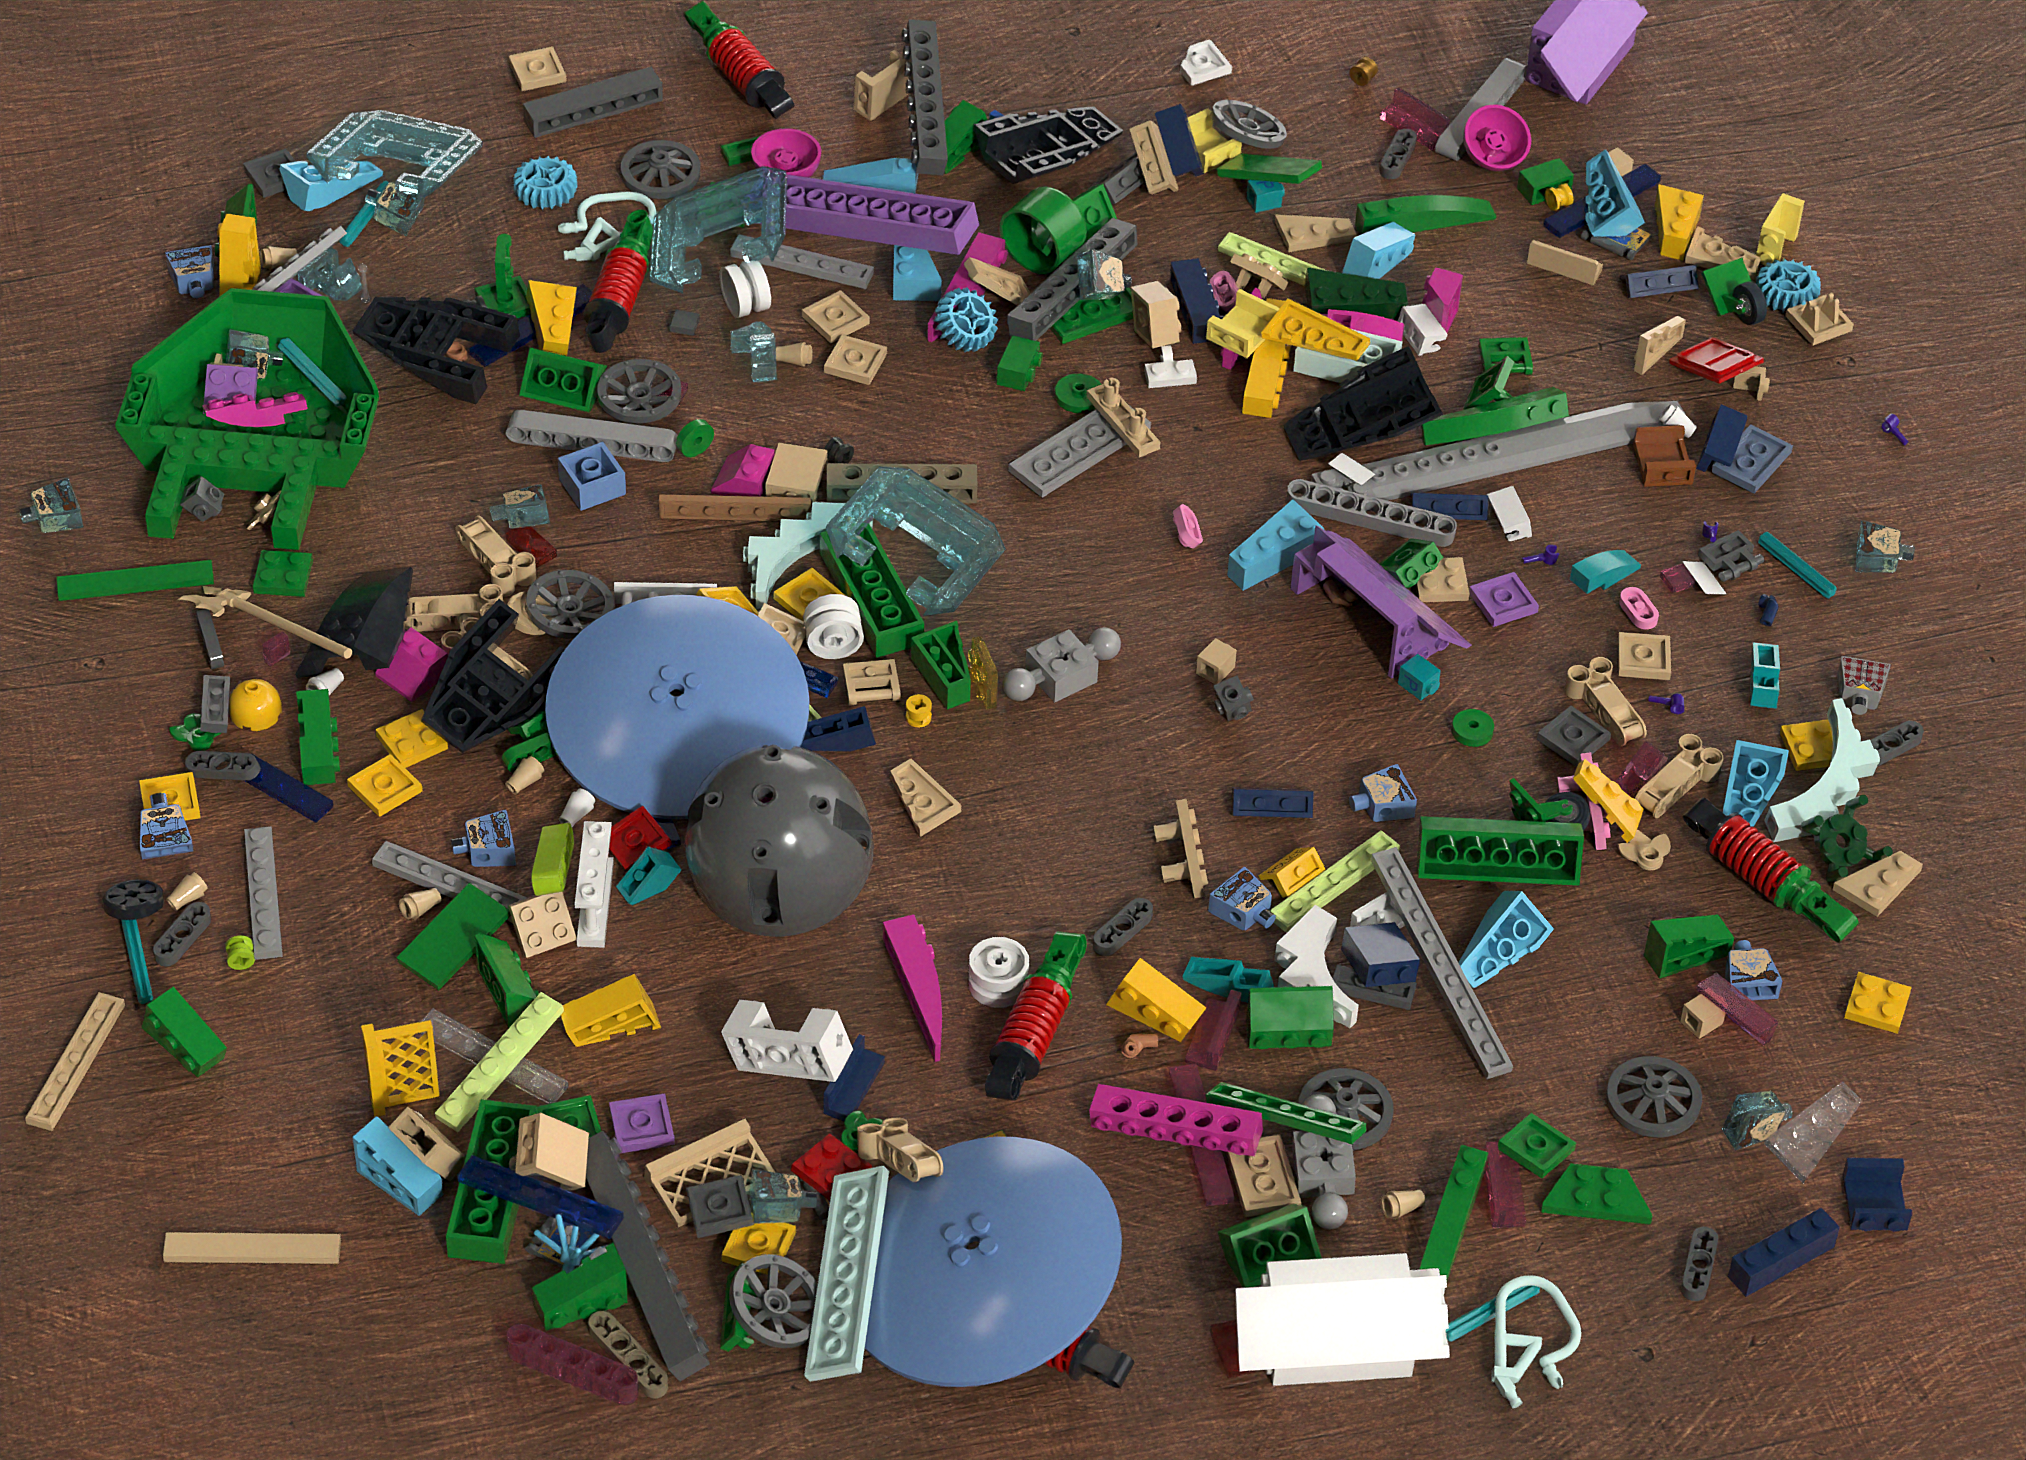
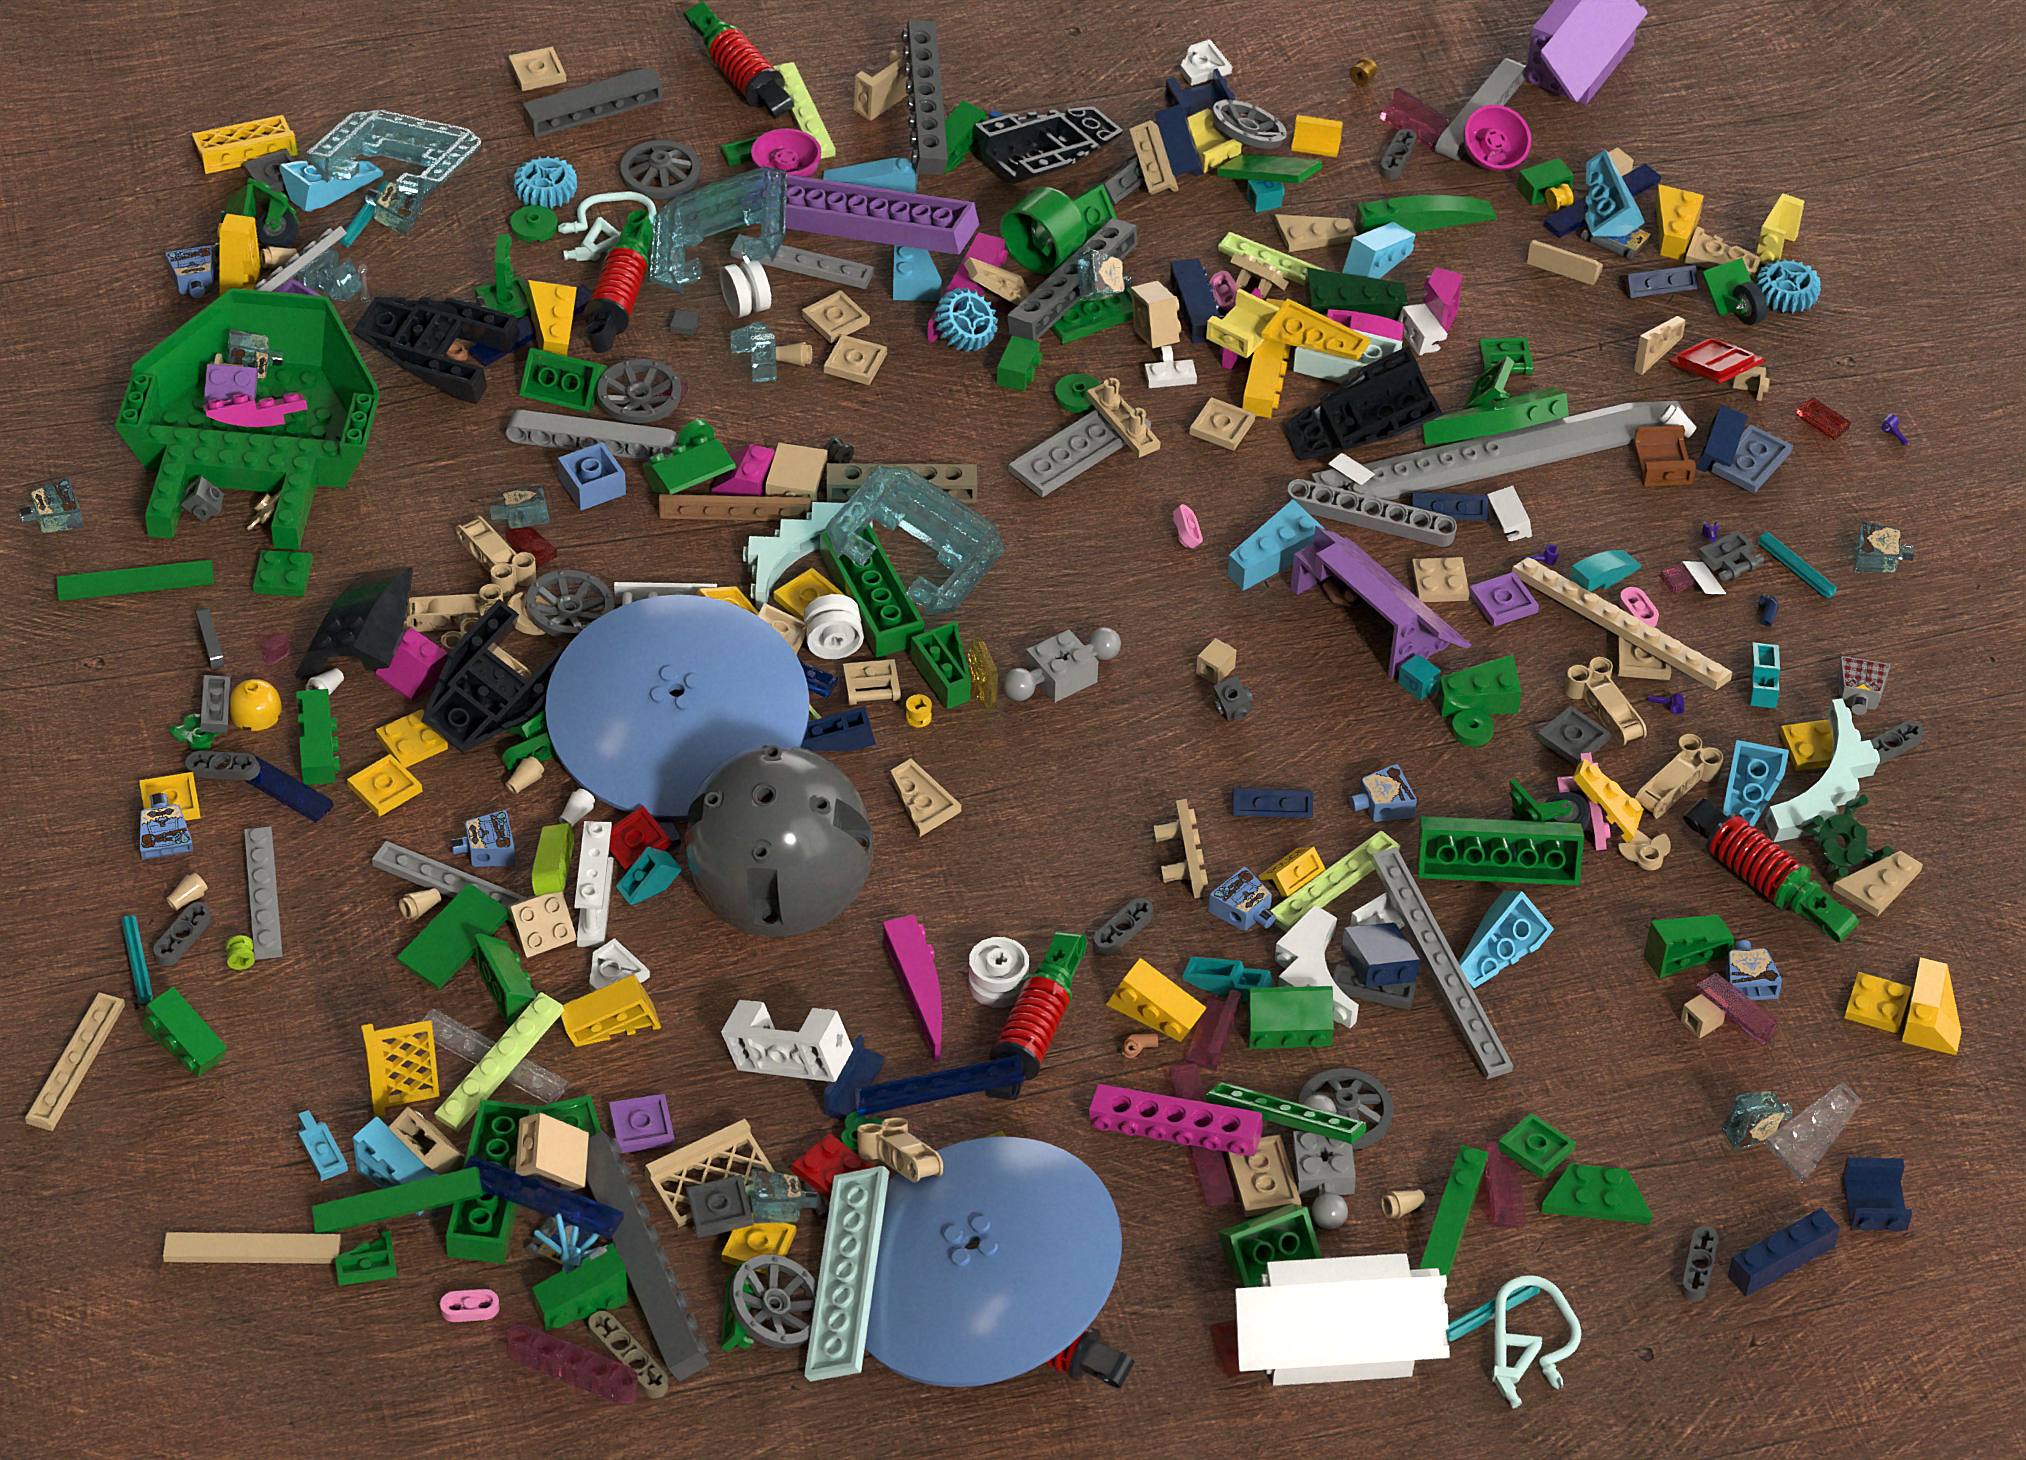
(133, 899): black wheel -> none
(238, 151): none -> yellow fence
(238, 599): tan piece -> none
(279, 224): none -> plate
(312, 372): teal axle -> none
(320, 1147): none -> medium azure hinge
(367, 1262): none -> green wing
(397, 1201): none -> green tile
(470, 1305): none -> bright pink plate
(534, 223): none -> green plate
(613, 963): none -> white plate
(687, 465): none -> green slope
(805, 112): none -> yellowish green plate
(938, 1085): none -> clear blue tile
(1200, 97): none -> dark blue panel
(1222, 424): none -> tan plate
(1317, 136): none -> yellow panel
(1412, 561): green plate -> none
(1485, 687): none -> green wedge
(1622, 623): none -> tan plate
(1641, 769): clear pink slope -> none
(1654, 1093): dark grey wheel -> none
(1819, 319): tan plate -> none
(1823, 418): none -> clear red plate
(1932, 1010): none -> yellow wedge

